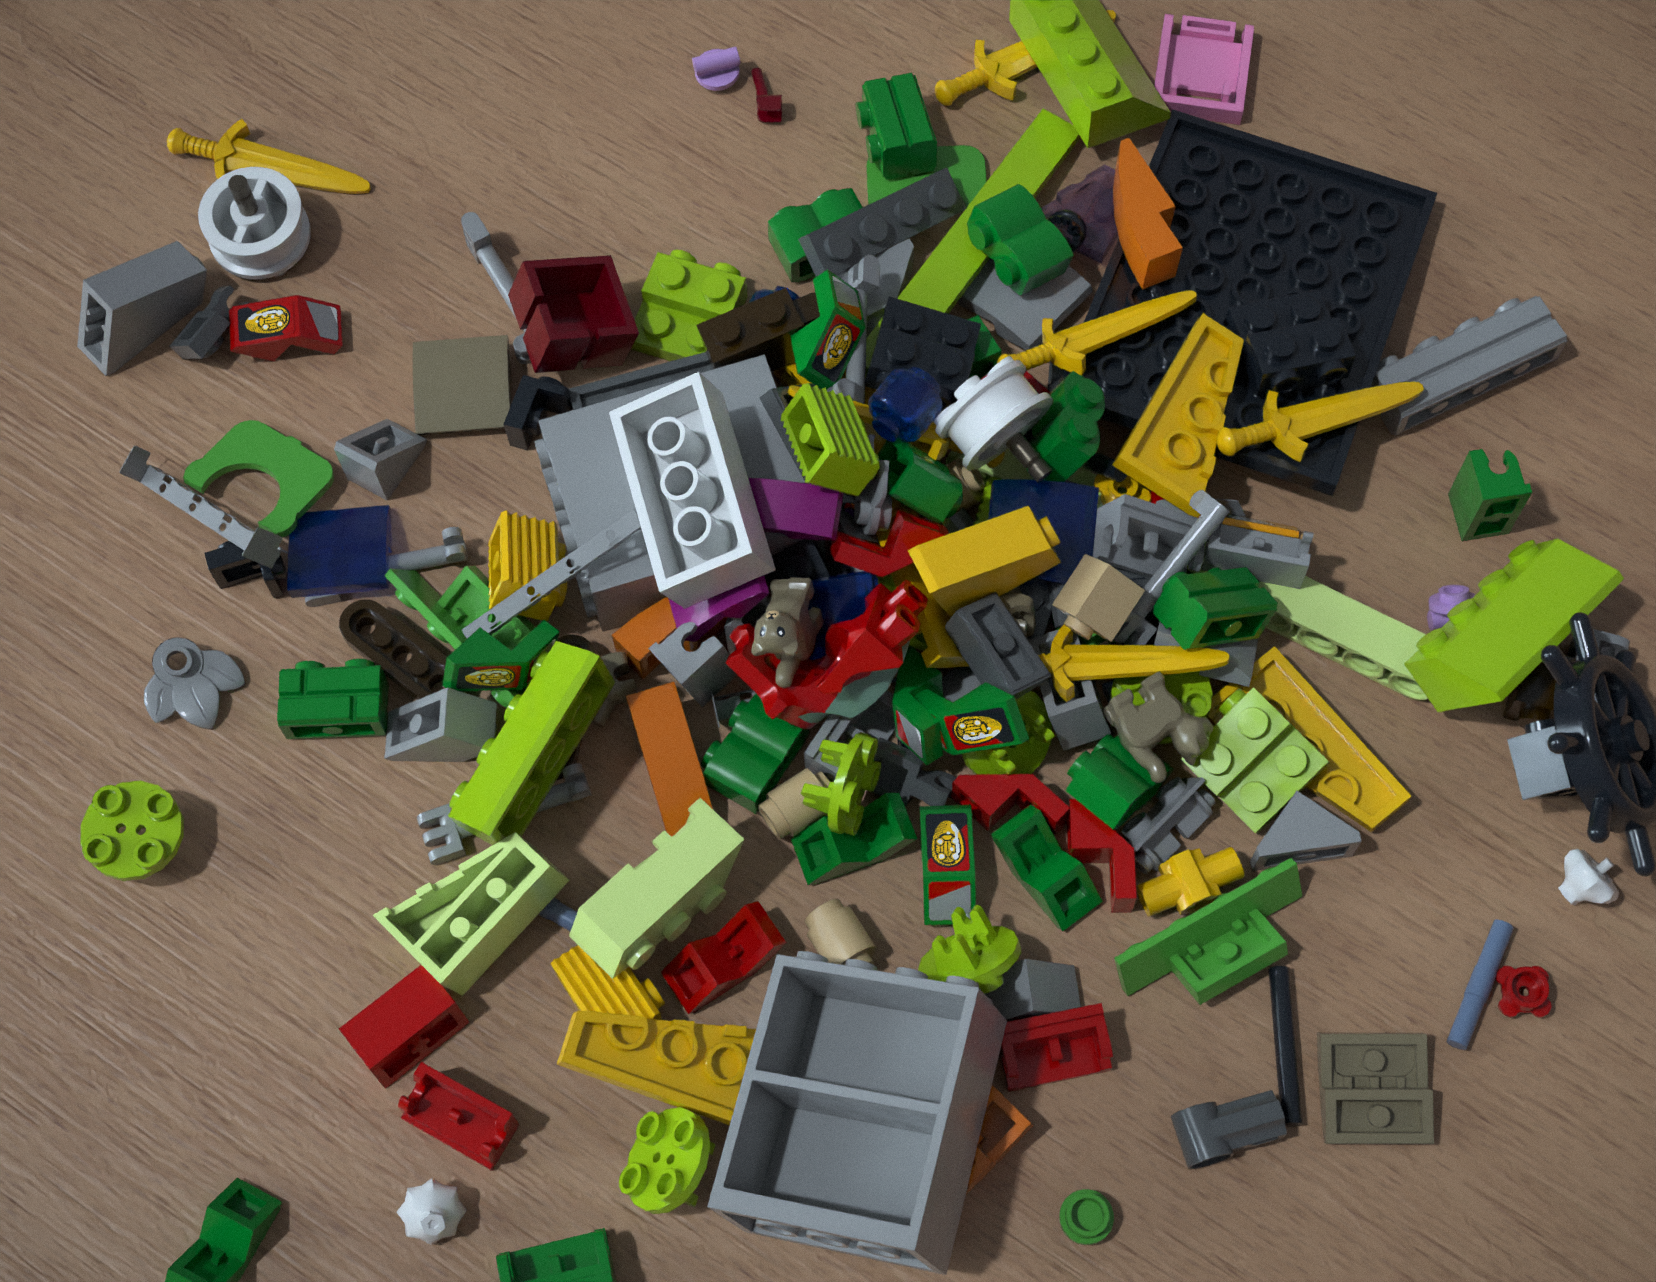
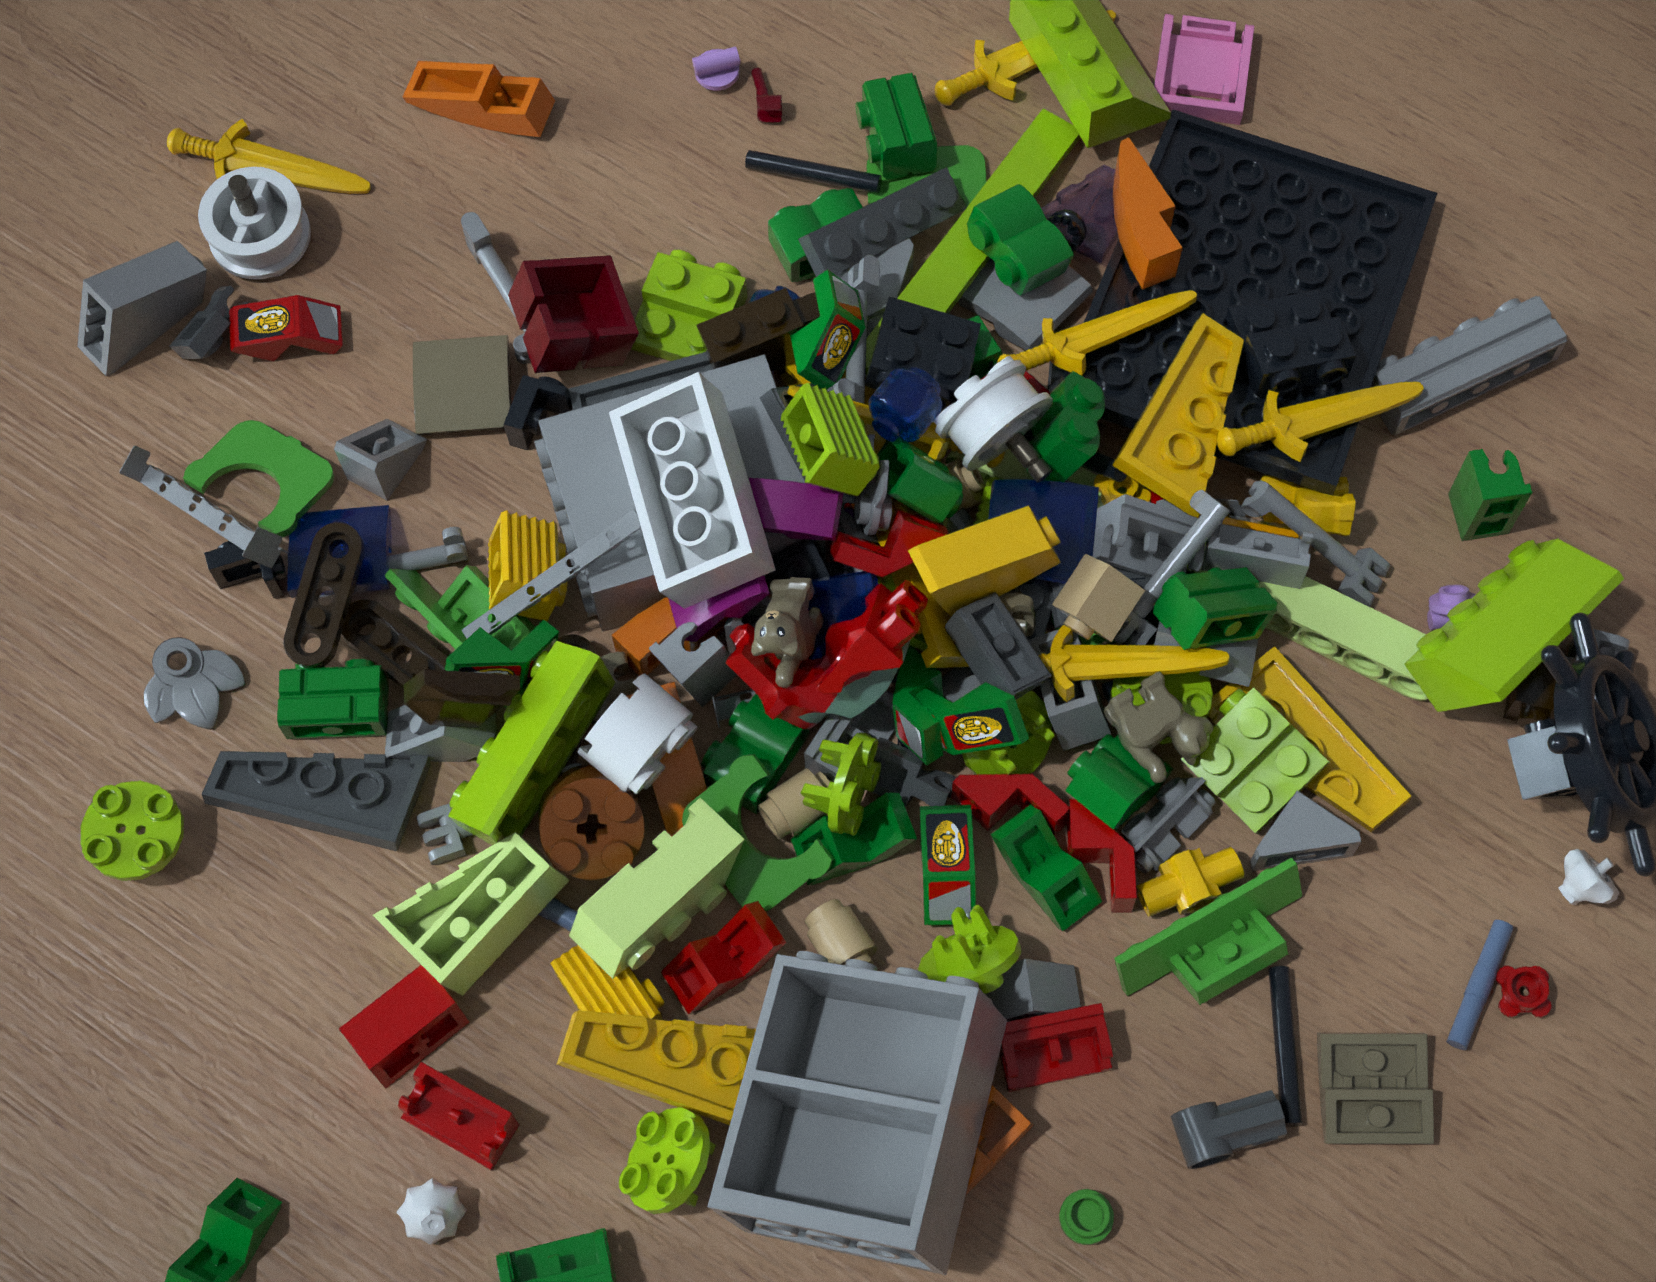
(324, 574): none -> dark brown plate
(335, 796): none -> dark grey wing
(459, 696): none -> dark brown slope
(481, 97): none -> orange slope
(596, 851): none -> dark orange brick
(637, 734): none -> white brick
(754, 873): none -> bright green piece
(813, 171): none -> black bar
(1330, 512): none -> yellow animal
(1360, 570): none -> light grey hinge

